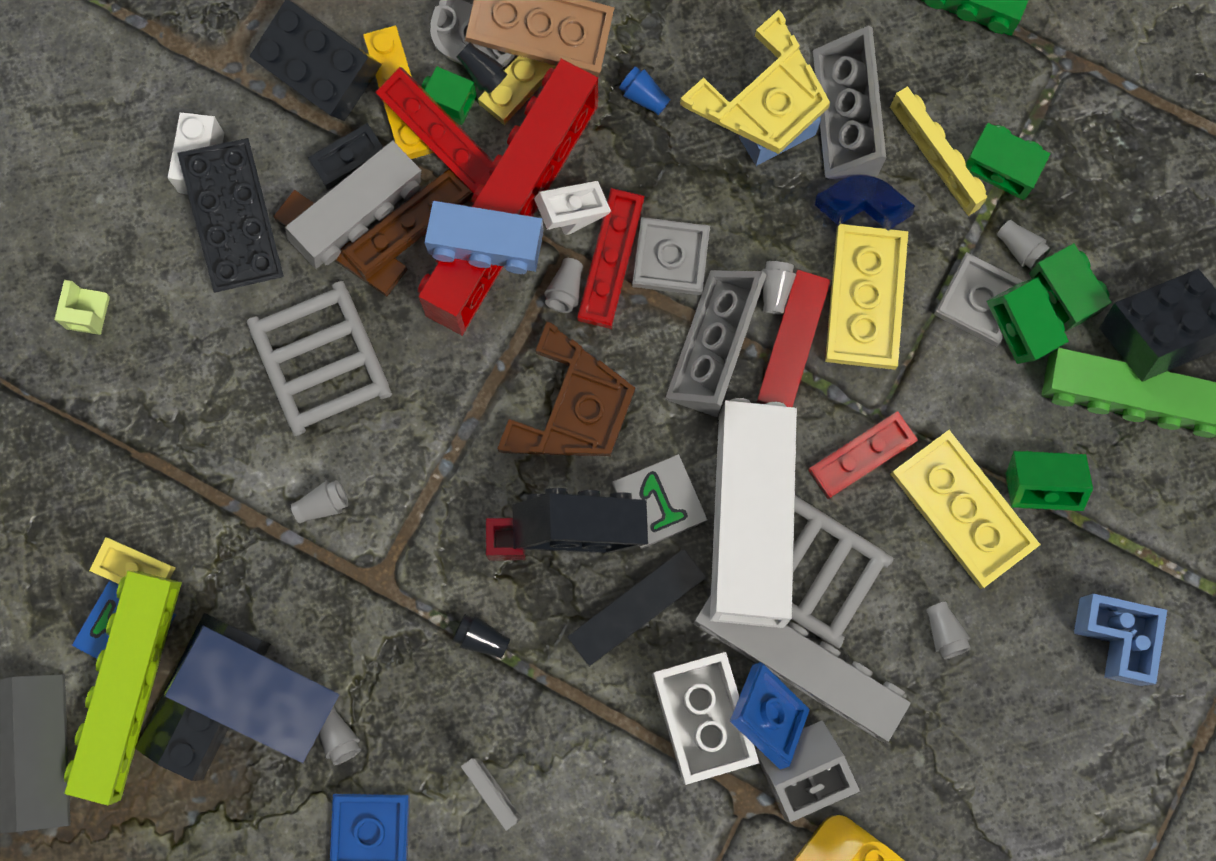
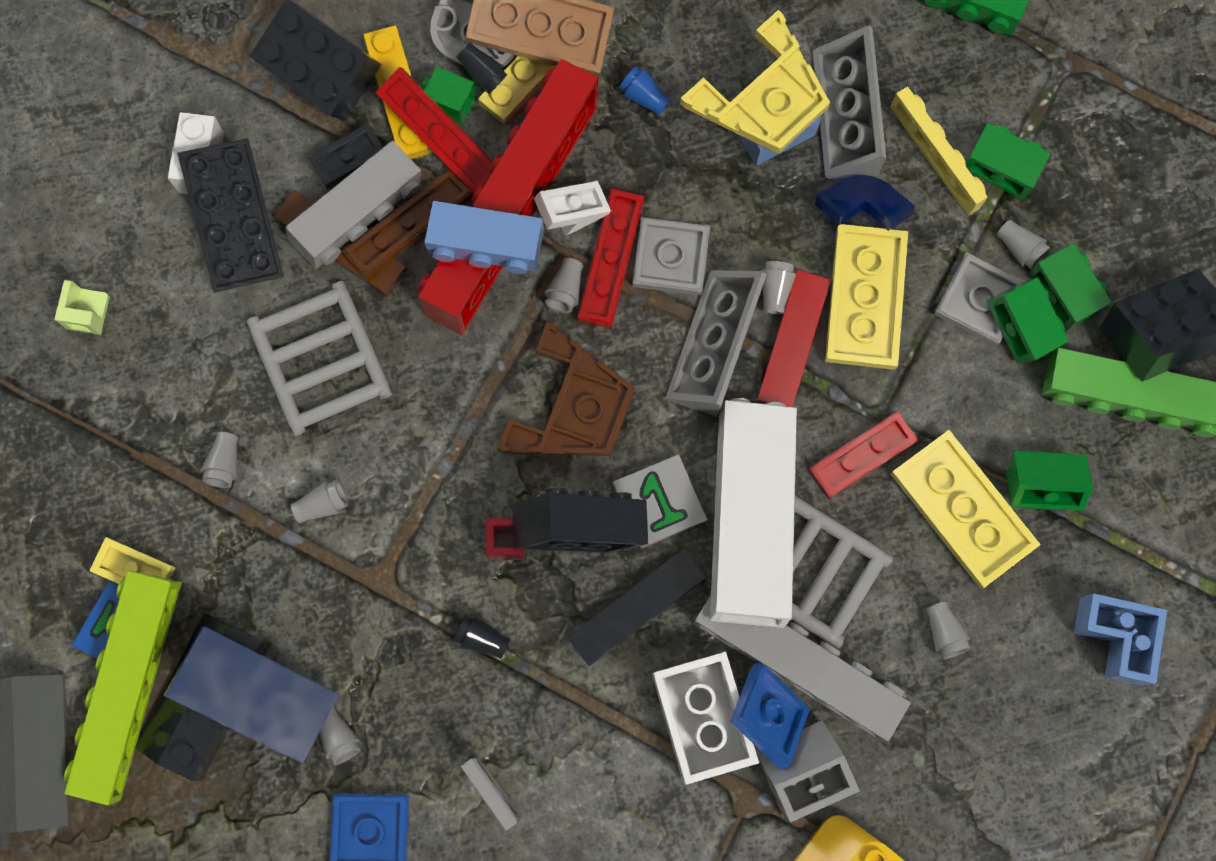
(221, 462): none -> light grey cone

